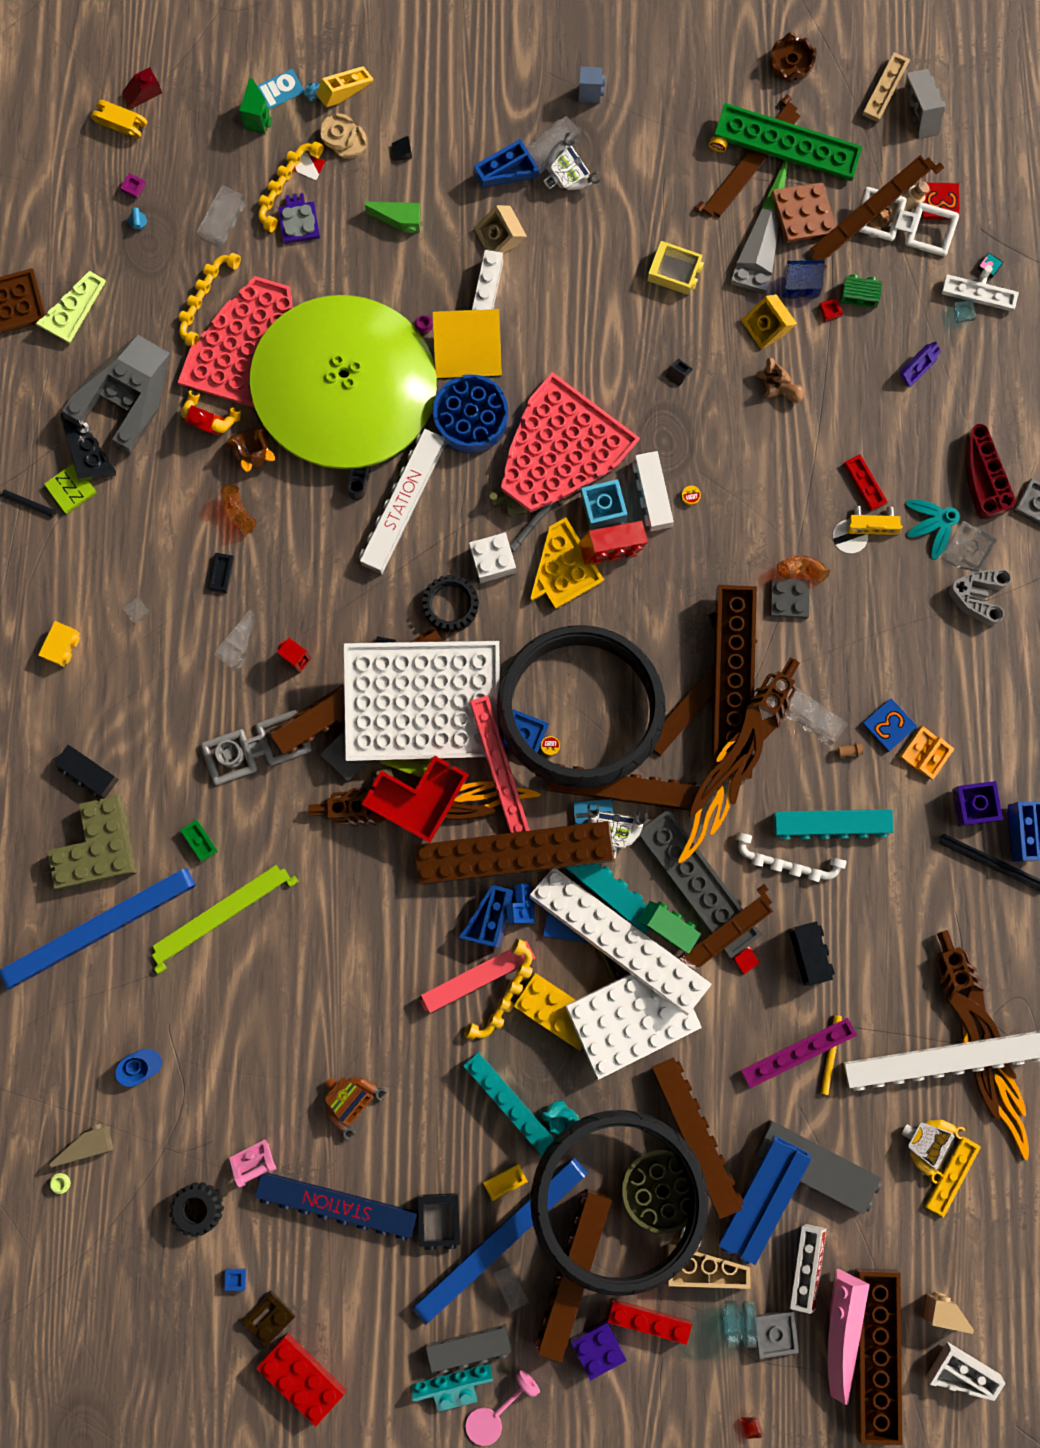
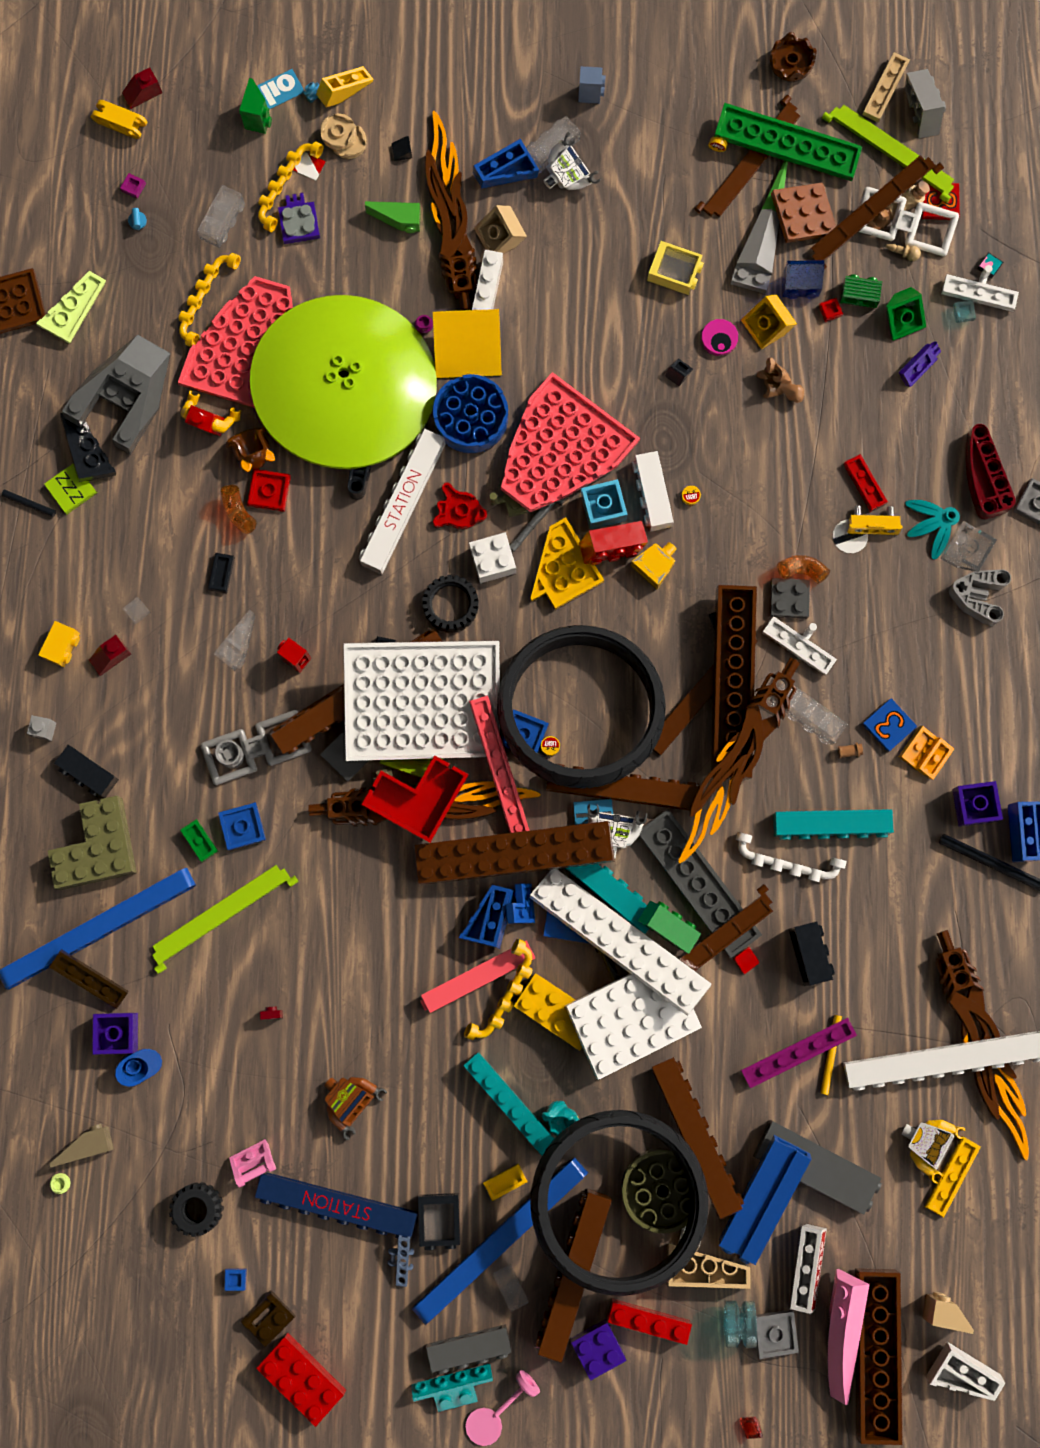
(41, 728): none -> light grey brick
(88, 979): none -> dark brown plate
(109, 655): none -> dark red slope
(115, 1033): none -> dark purple brick
(242, 826): none -> blue plate
(269, 490): none -> red tile
(271, 1013): none -> dark red plate
(397, 1263): none -> sand blue piece
(459, 509): none -> red tile
(460, 243): none -> reddish brown piece
(655, 563): none -> yellow torso
(719, 337): none -> dark pink tile
(800, 645): none -> white plate
(888, 146): none -> lime piece
(905, 313): none -> green slope
(912, 253): none -> tan bar

